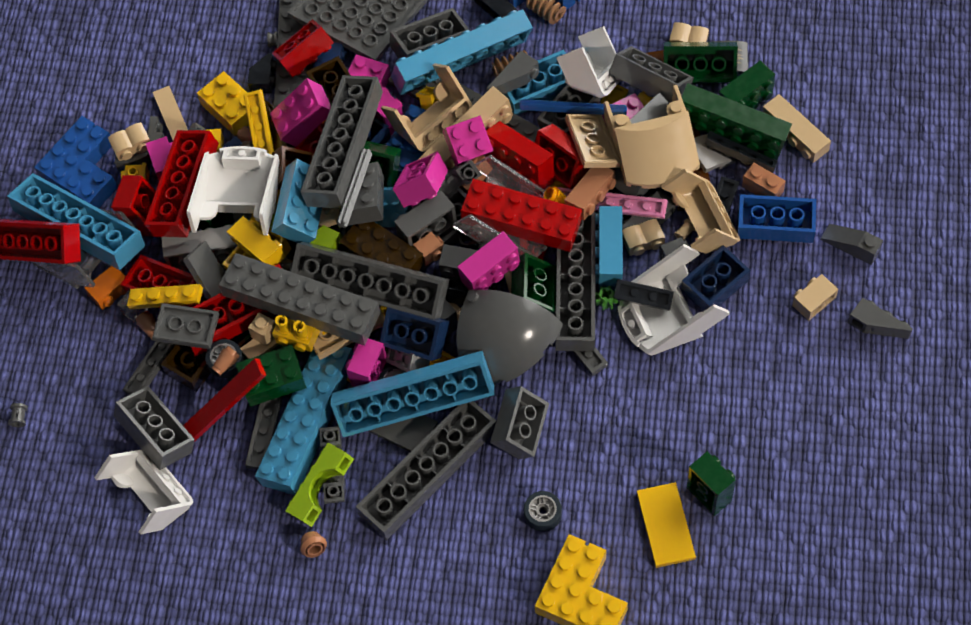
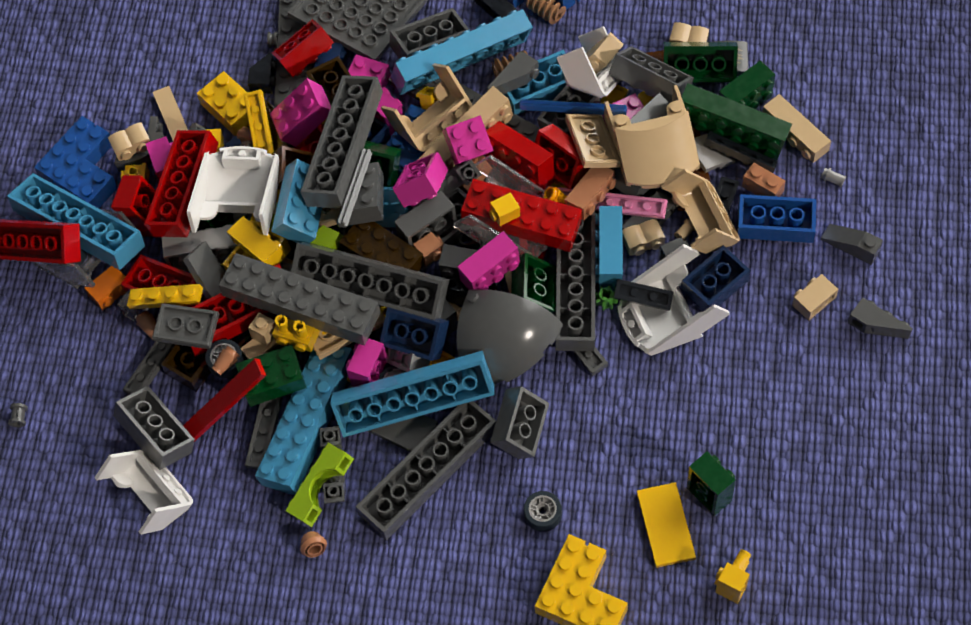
(504, 209): none -> yellow brick
(604, 52): none -> tan slope
(733, 579): none -> yellow brick
(833, 177): none -> light grey pin

